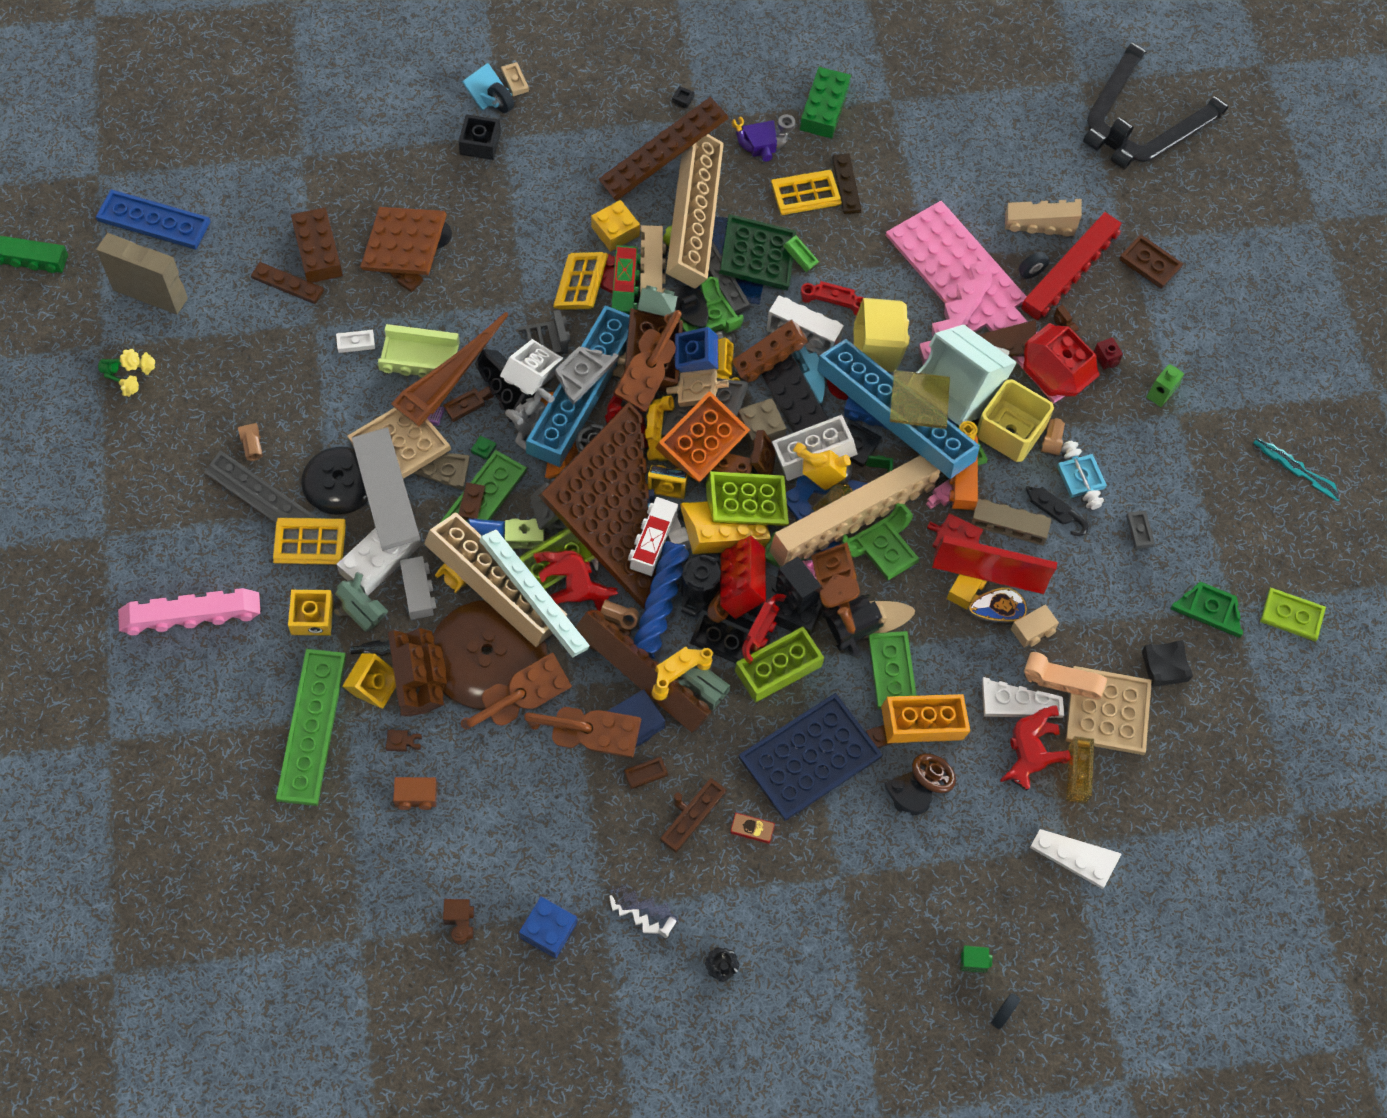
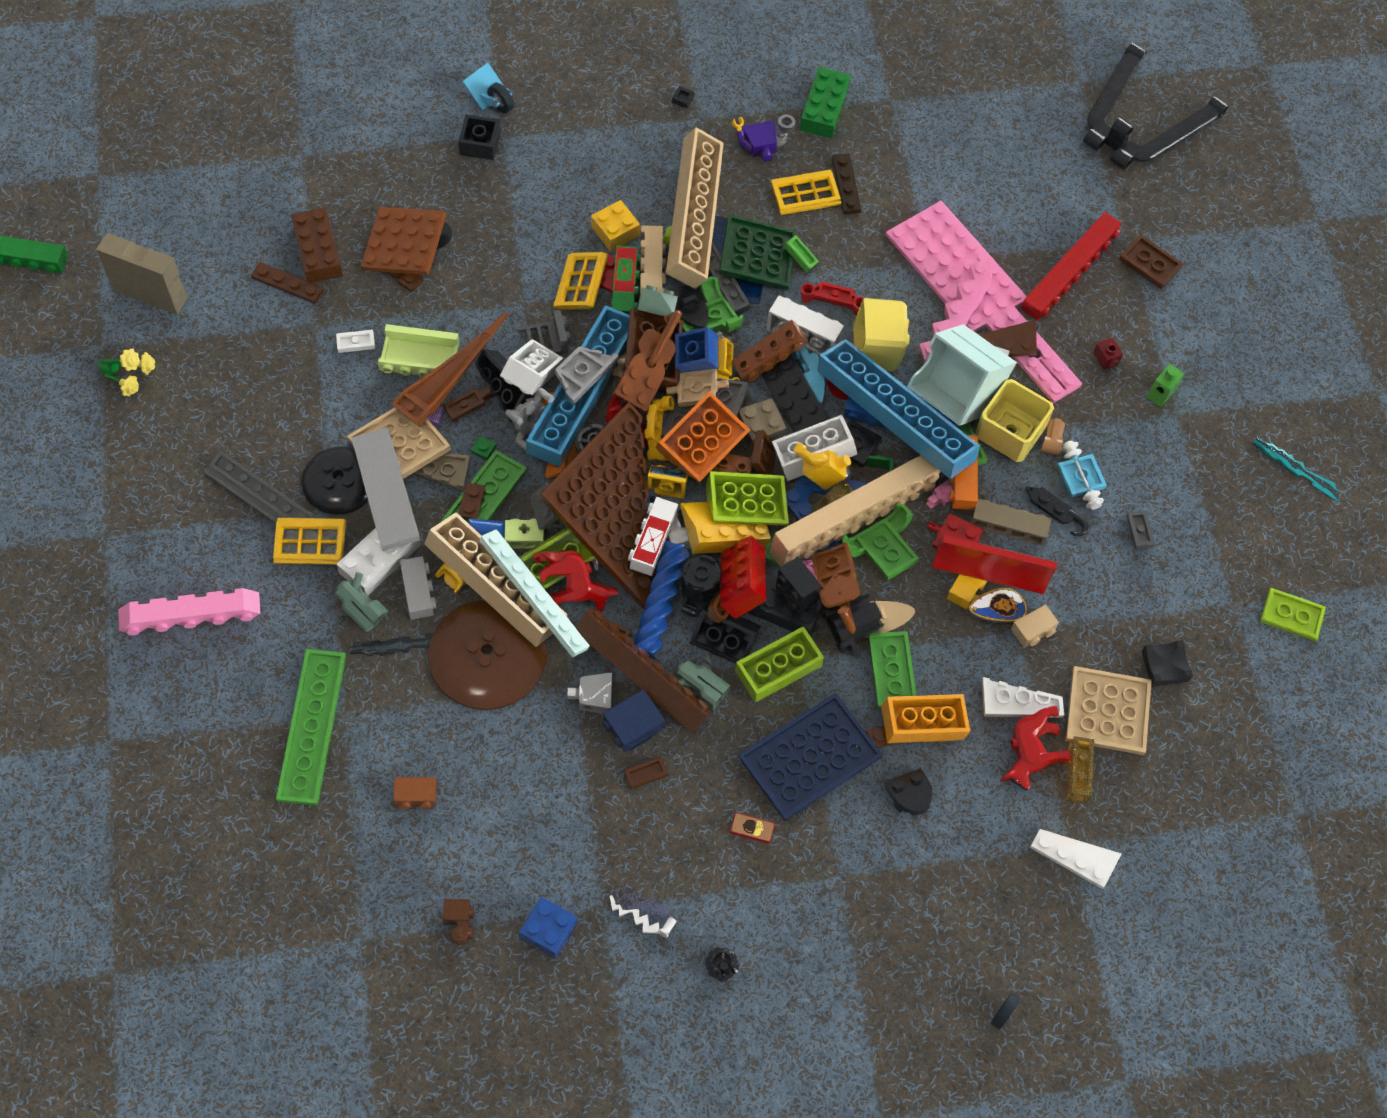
(153, 219): blue plate -> none
(250, 438): medium nougat piece -> none
(311, 612): yellow brick -> none
(371, 680): yellow slope -> none
(399, 740): reddish brown plate -> none
(417, 665): reddish brown piece -> none
(515, 79): tan plate -> none
(537, 685): dark orange plate -> none
(594, 693): none -> light grey torso
(610, 732): dark orange plate -> none
(617, 614): medium nougat piece -> none
(663, 148): reddish brown plate -> none
(677, 666): yellow plate -> none
(692, 814): reddish brown plate -> none
(763, 624): red plate -> none
(920, 399): clear yellow piece -> none
(934, 773): reddish brown plate -> none
(969, 429): yellow wheel -> none
(975, 959): green brick -> none
(1033, 265): black bush -> none
(1044, 217): tan wedge -> none
(1059, 361): red piece -> none
(1063, 318): reddish brown plate -> none
(1063, 677): light nougat beam -> none
(1211, 607): green wing -> none

